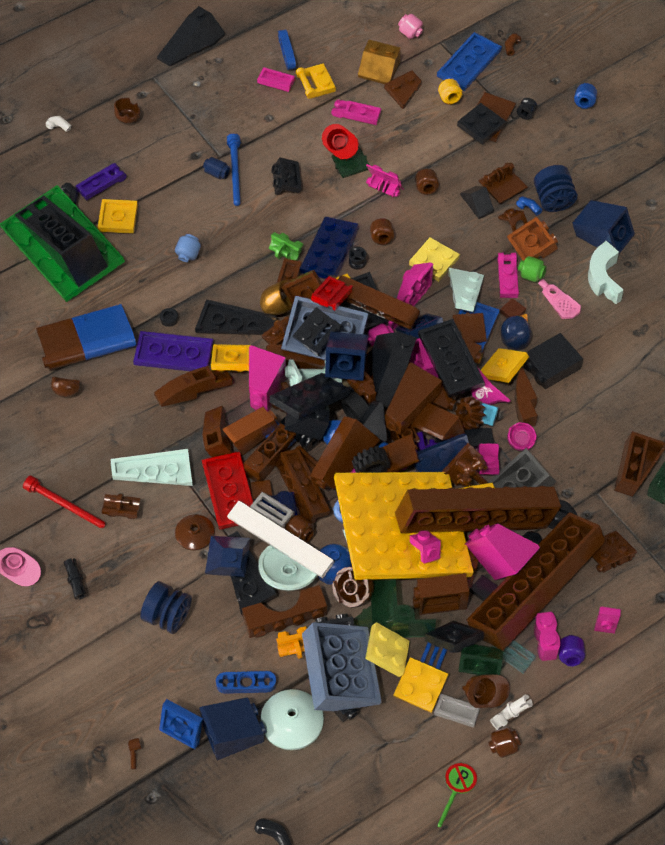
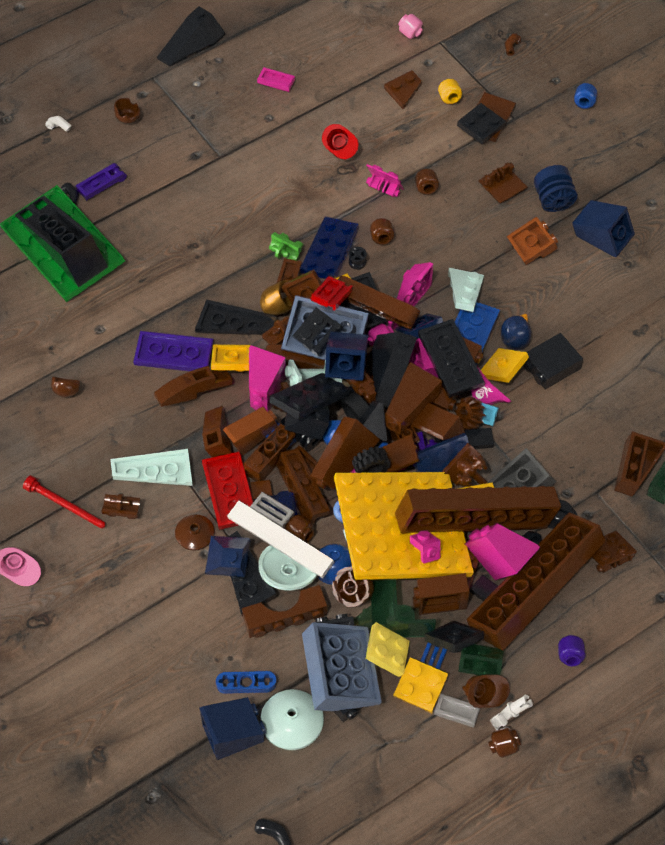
(75, 578): black pin -> none
(85, 337): door -> none
(117, 216): yellow plate -> none
(134, 745): reddish brown hand -> none
(166, 607): dark blue wheel -> none
(169, 317): black tile -> none
(173, 724): blue piece -> none
(187, 248): medium blue head -> none
(216, 168): dark blue brick -> none
(234, 142): blue piece -> none
(286, 48): blue beam -> none
(286, 176): black bracket -> none
(291, 644): light orange hips -> none
(320, 79): yellow plate -> none
(352, 165): clear green piece -> none
(356, 111): dark pink hinge -> none
(379, 62): pearl gold slope -> none
(438, 254): light yellow plate -> none
(460, 779): piece -> none
(469, 60): blue tile -> none
(471, 326): reddish brown piece -> none
(478, 201): black slope -> none
(490, 455): dark pink slope -> none
(508, 275): dark pink plate -> none
(512, 308): copper tile -> none
(513, 216): reddish brown bracket -> none
(521, 436): dark pink hair -> none
(524, 201): blue arm -> none
(525, 400): reddish brown slope -> none
(526, 663): clear light blue tile -> none
(527, 108): black wheel -> none
(532, 269): bright green head -> none
(546, 635): dark pink brick -> none
(562, 303): bright pink piece -> none
(599, 281): light aqua arch -> none
(607, 620): dark pink plate -> none

